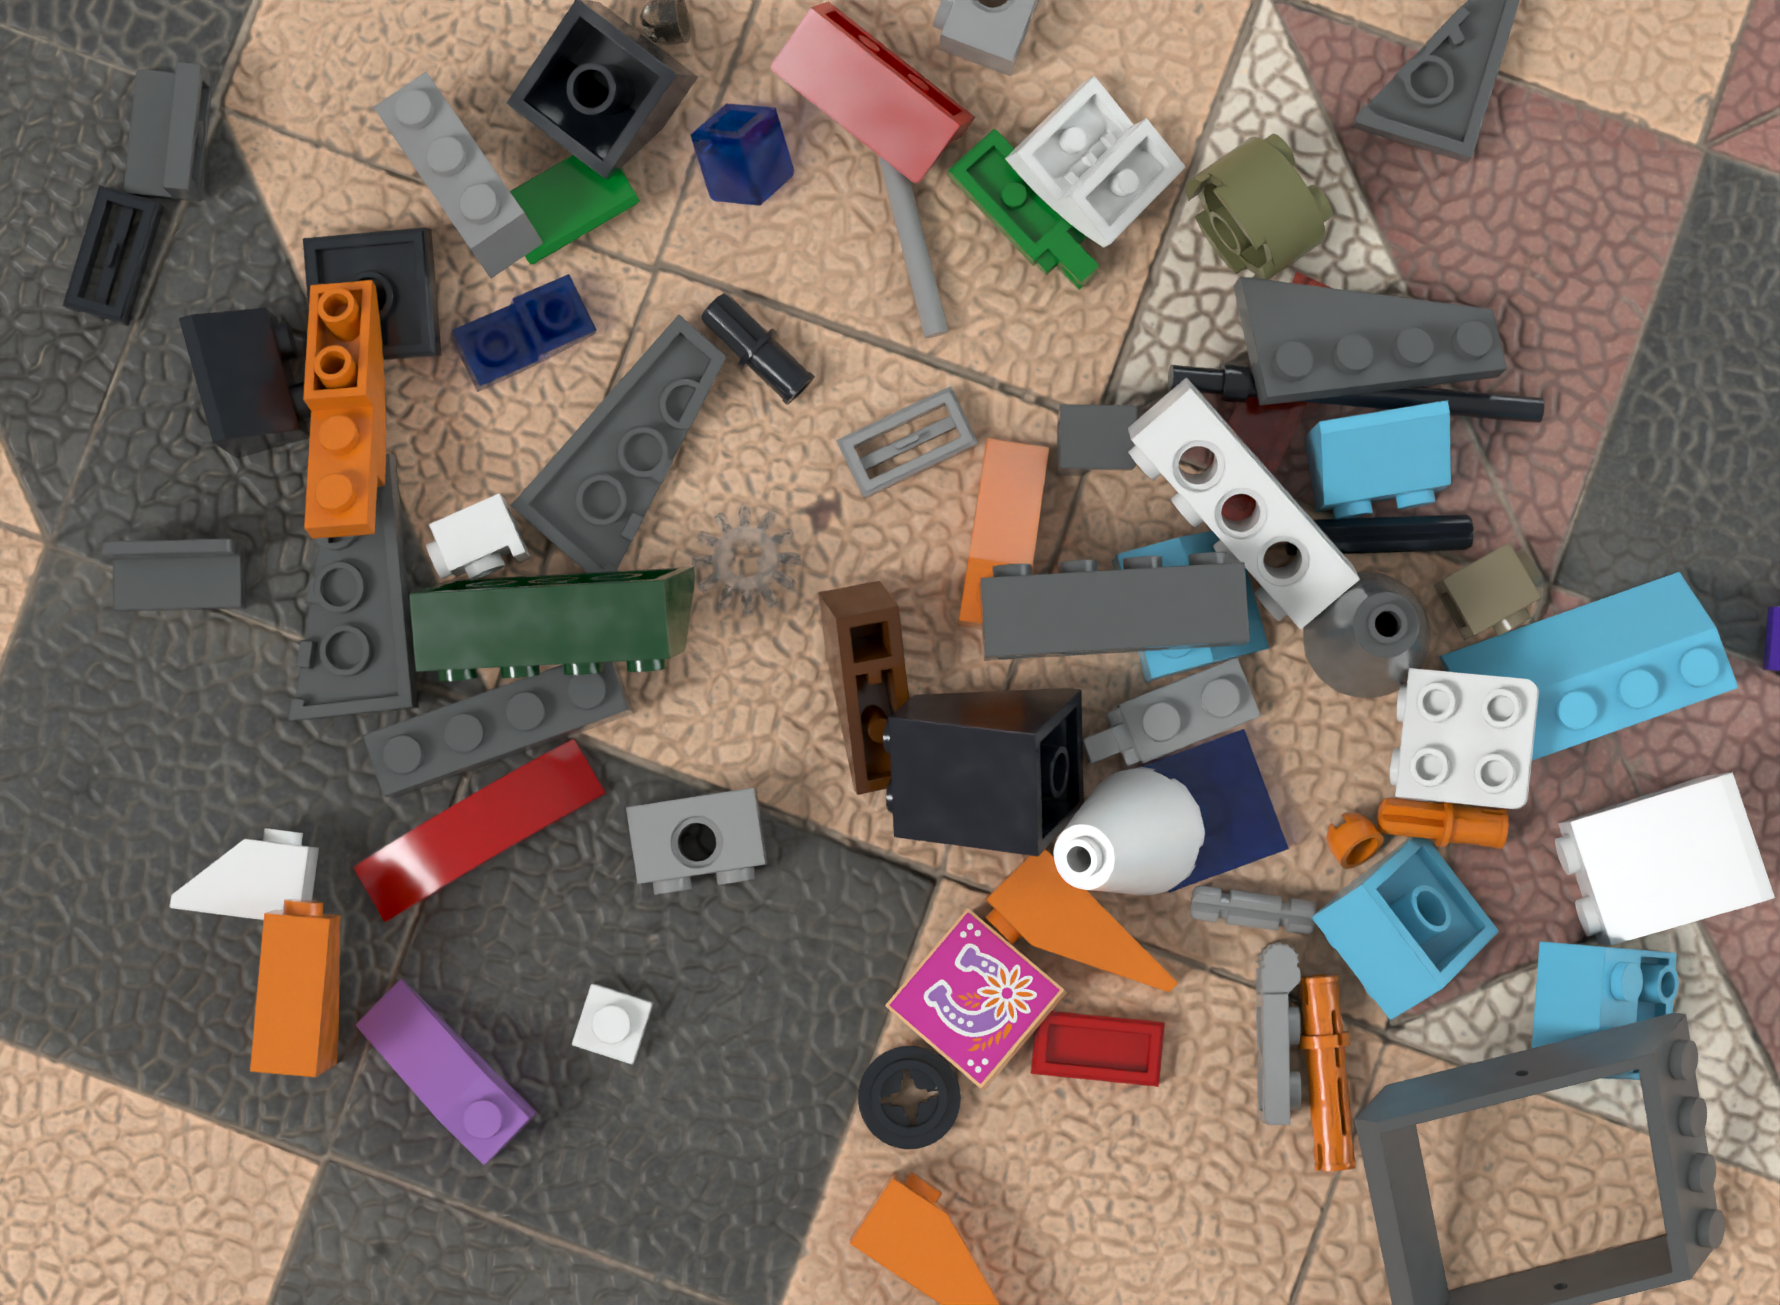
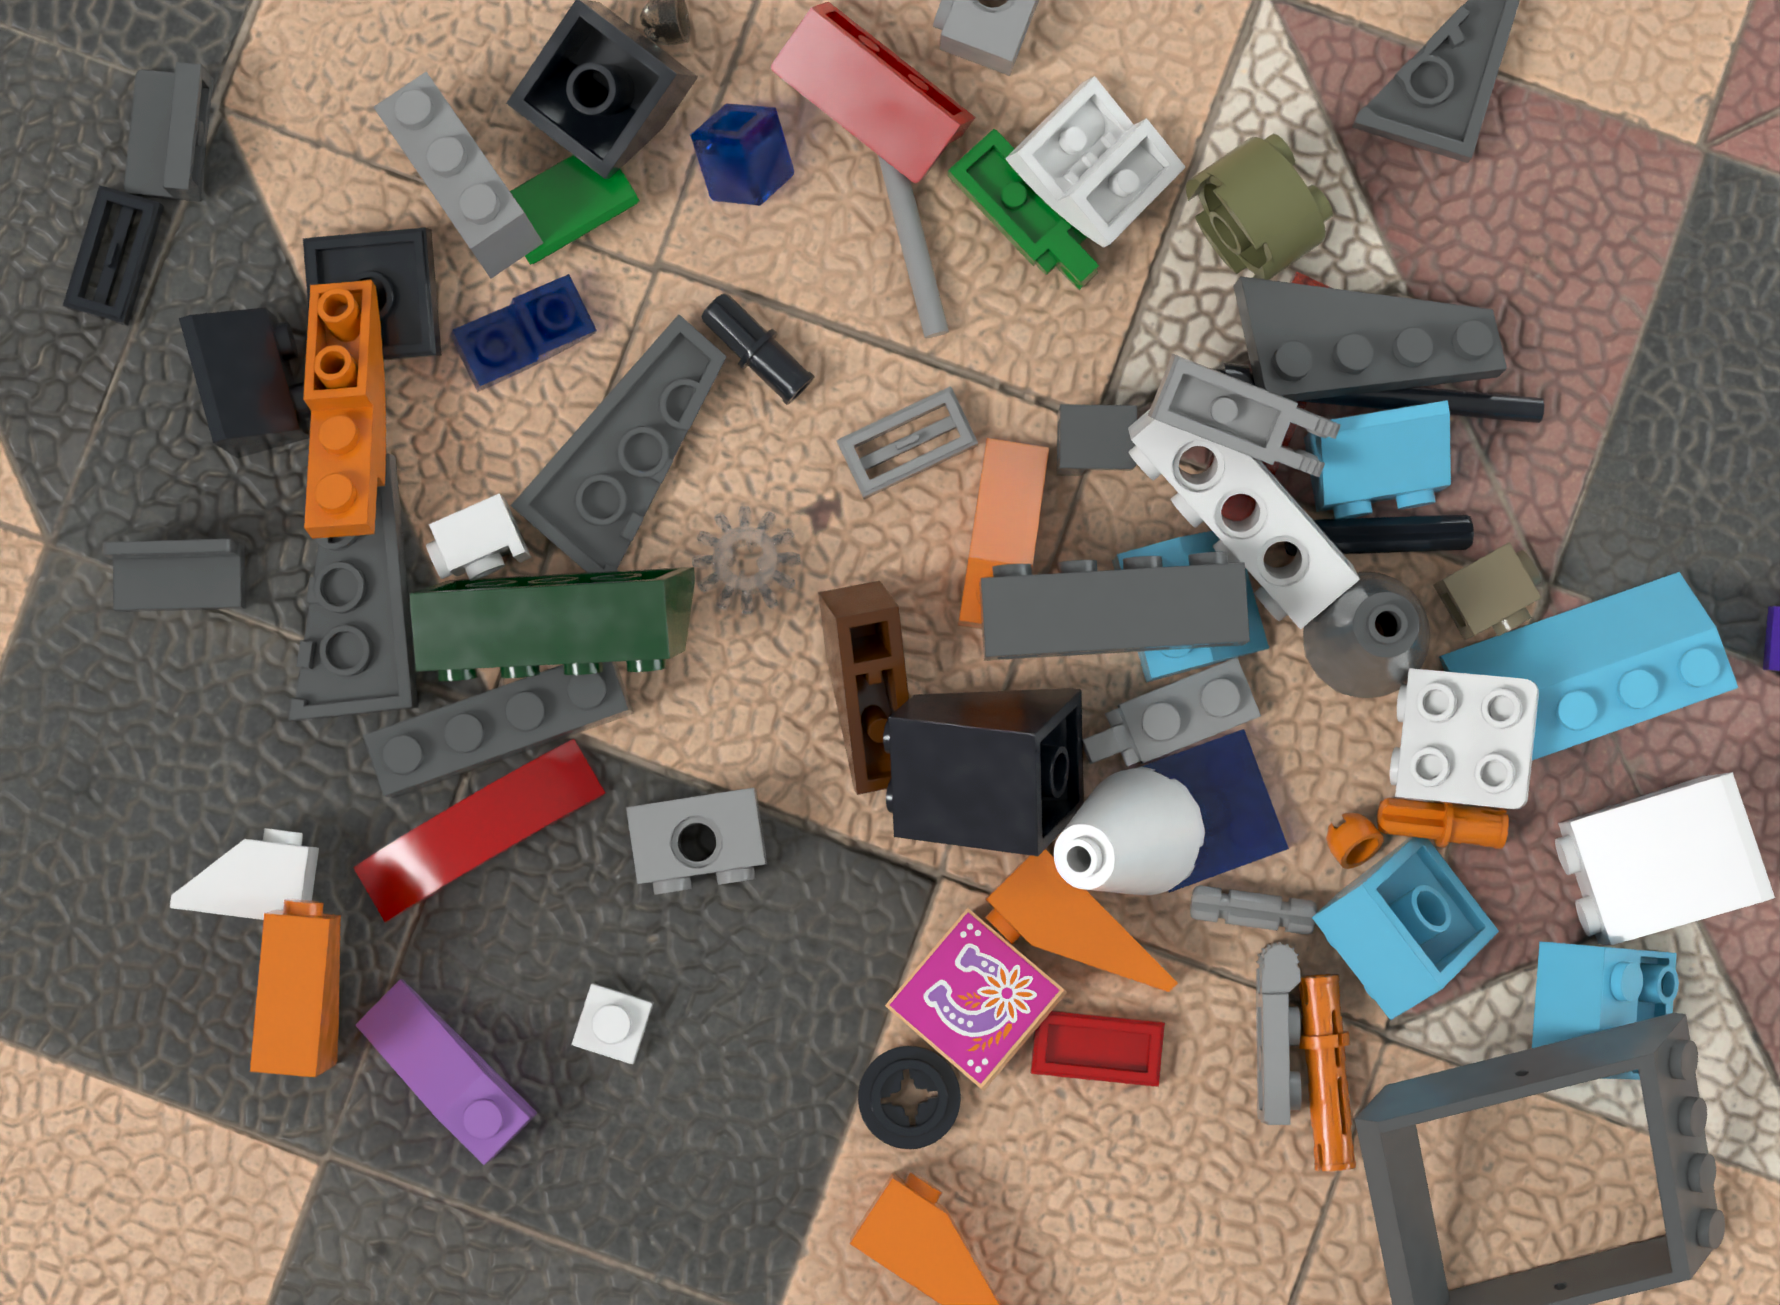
(1236, 414): none -> light grey hinge

